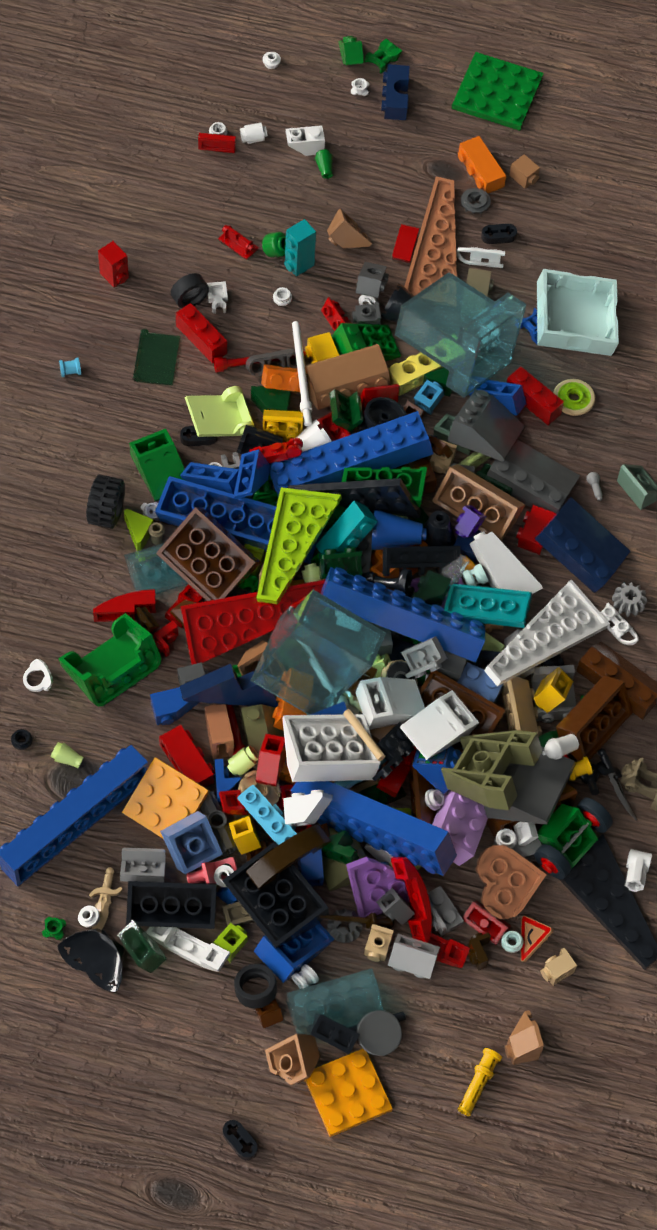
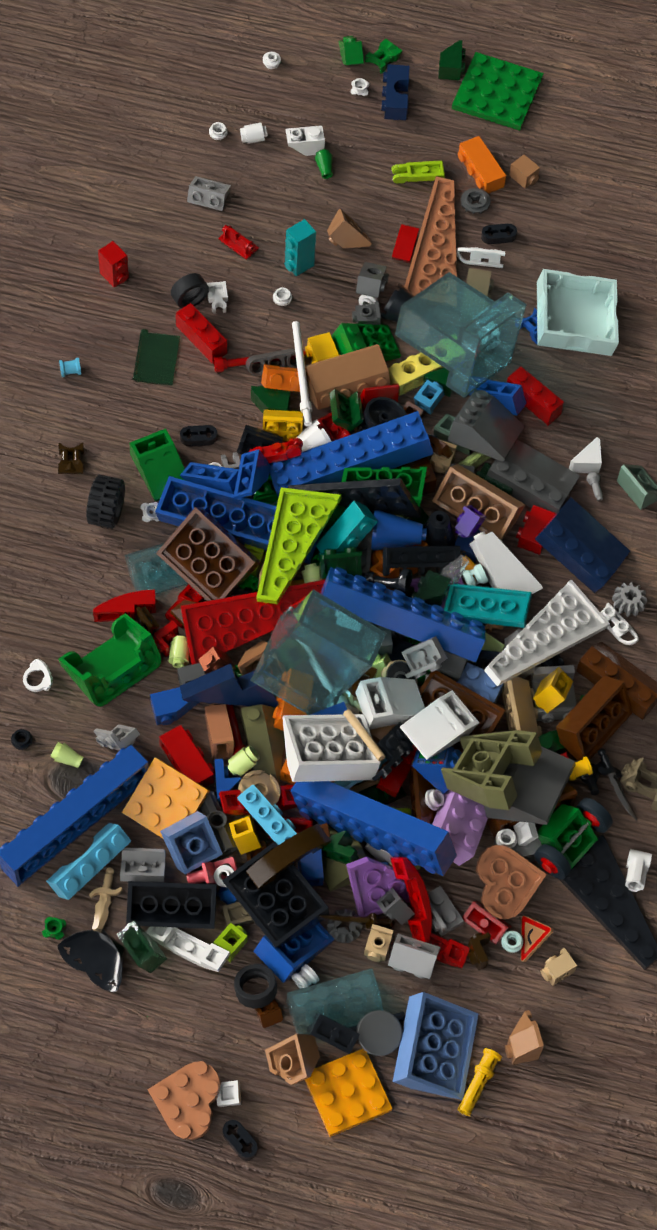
(74, 466): none -> dark brown piece
(74, 876): none -> medium azure arch
(92, 920): white plate -> none
(118, 738): none -> light grey bracket
(138, 527): lime slope -> none
(156, 531): dark tan pin -> none
(179, 652): none -> yellowish green brick
(186, 1099): none -> nougat plate
(208, 193): none -> light grey bracket
(214, 660): none -> copper brick
(217, 142): red tile -> none
(220, 413): yellowish green door -> none
(229, 1094): none -> white plate
(271, 760): red slope -> none
(274, 244): green head -> none
(305, 809): white slope -> none
(334, 313): red hinge -> none
(418, 171): none -> lime hinge
(435, 1046): none -> medium blue slope
(451, 62): none -> dark green slope
(558, 747): white piece -> none
(582, 389): lime wheel -> none
(588, 459): none -> white slope

